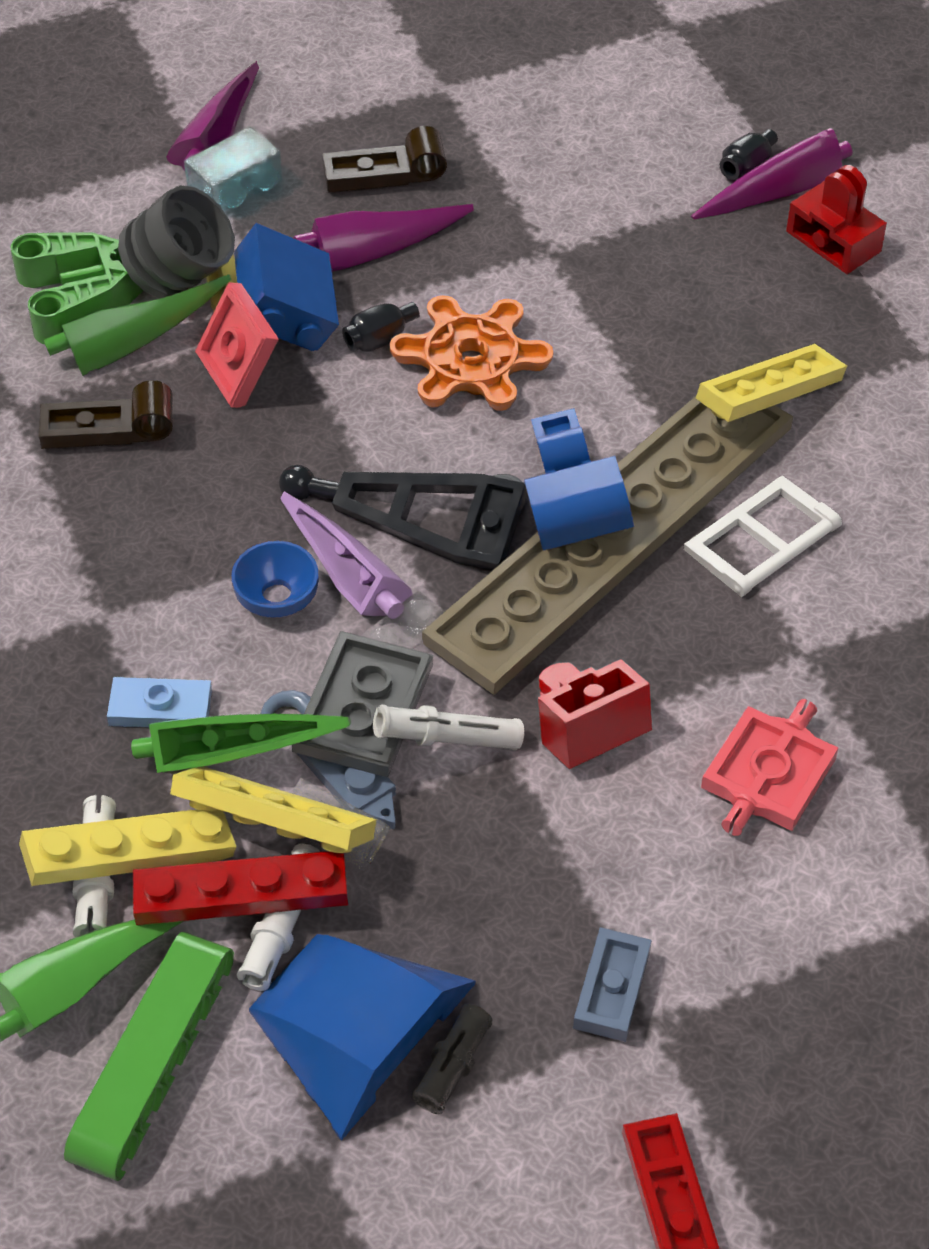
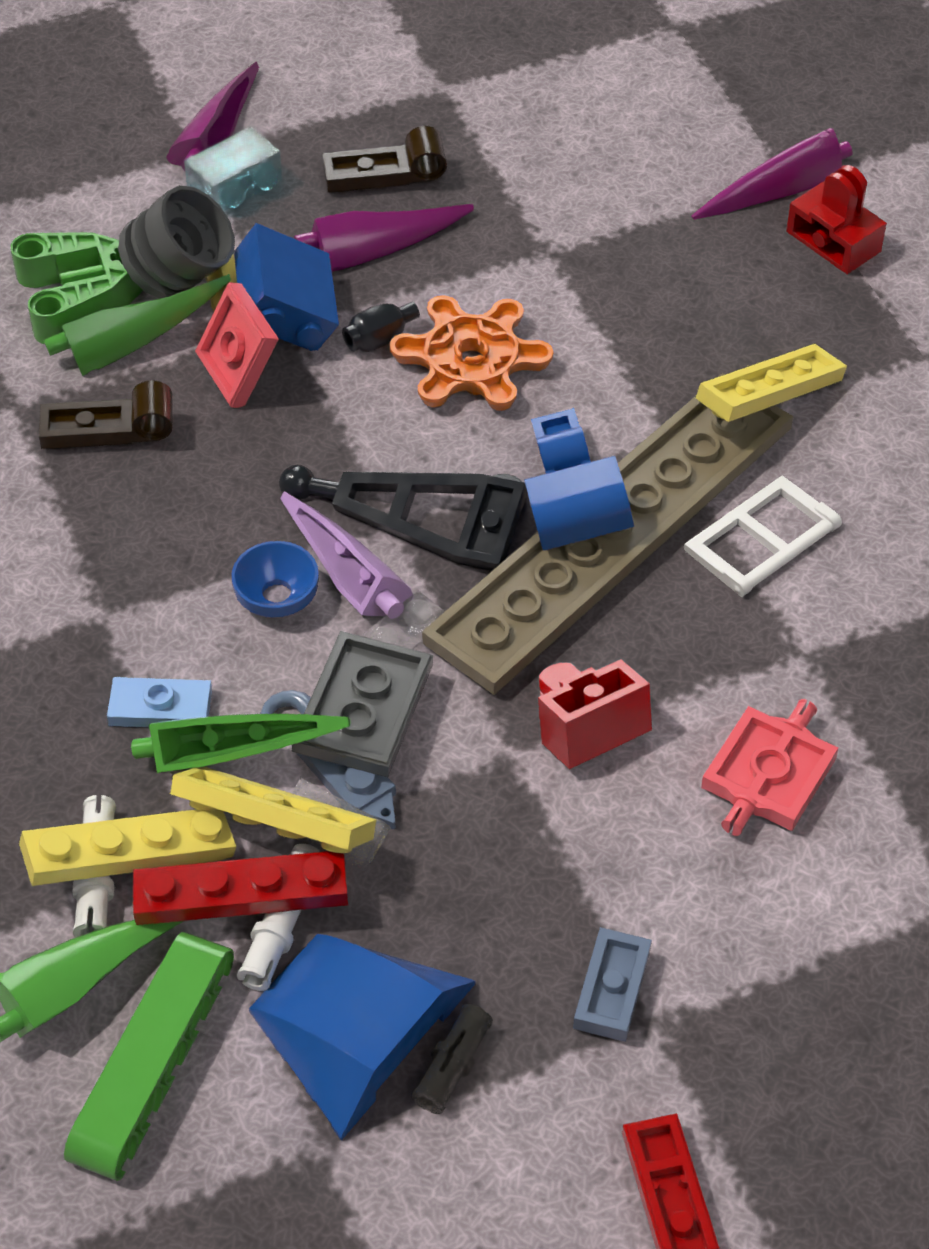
(431, 726): white pin -> none
(747, 153): black plant -> none

